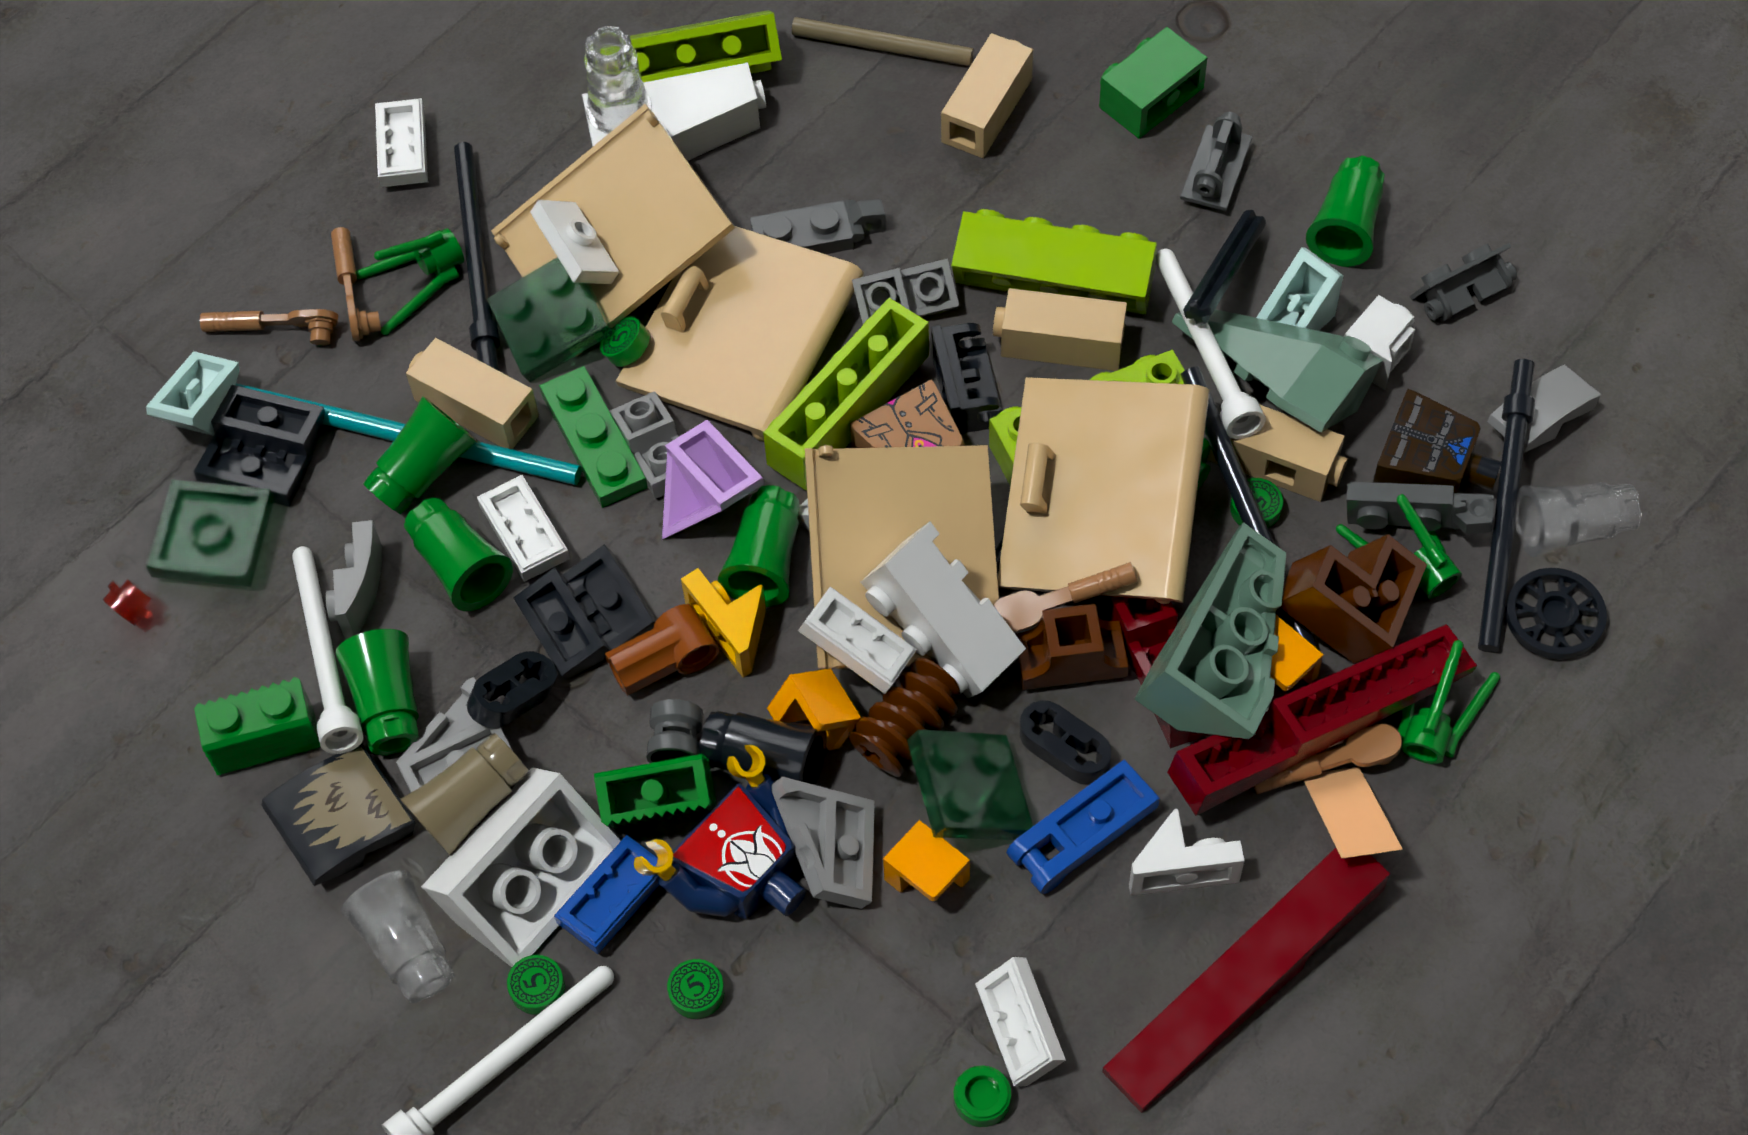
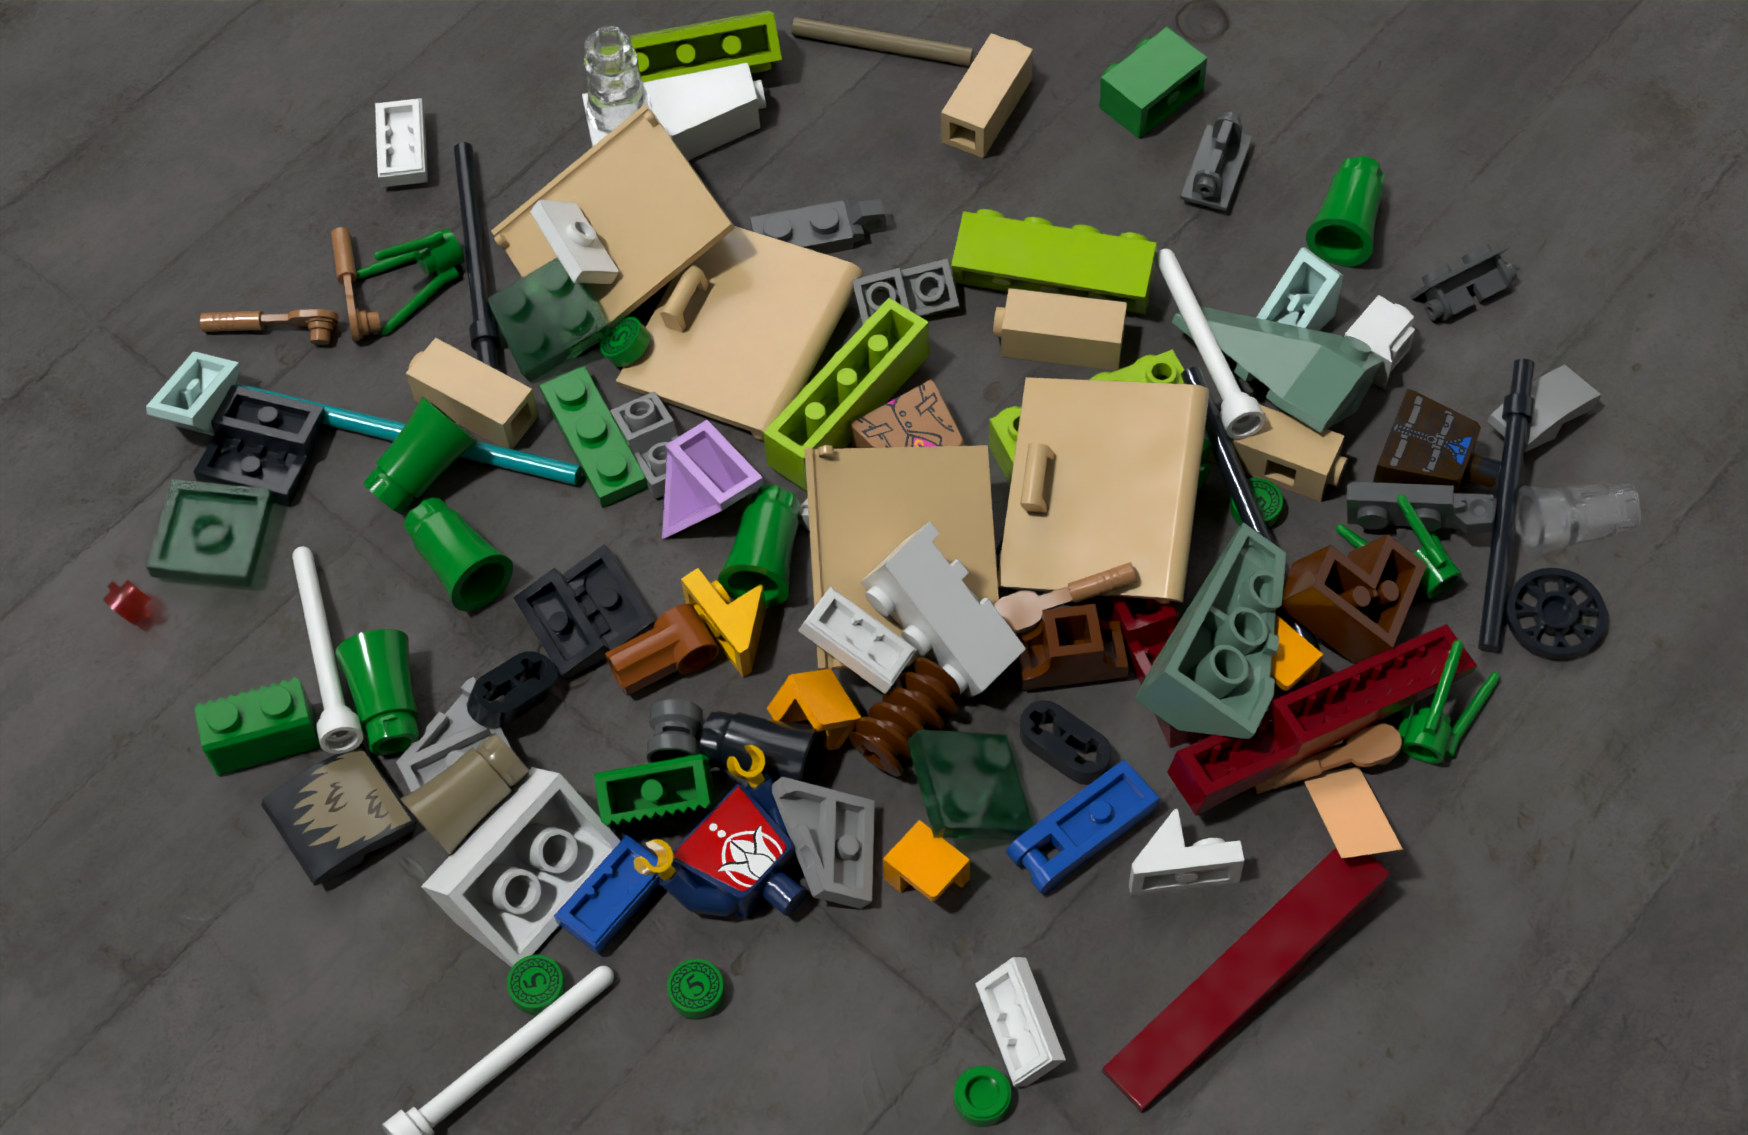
(358, 583): light grey slope -> none
(400, 934): clear plant -> none
(523, 528): white plate -> none
(965, 376): black hinge -> none
(1224, 267): black axle -> none

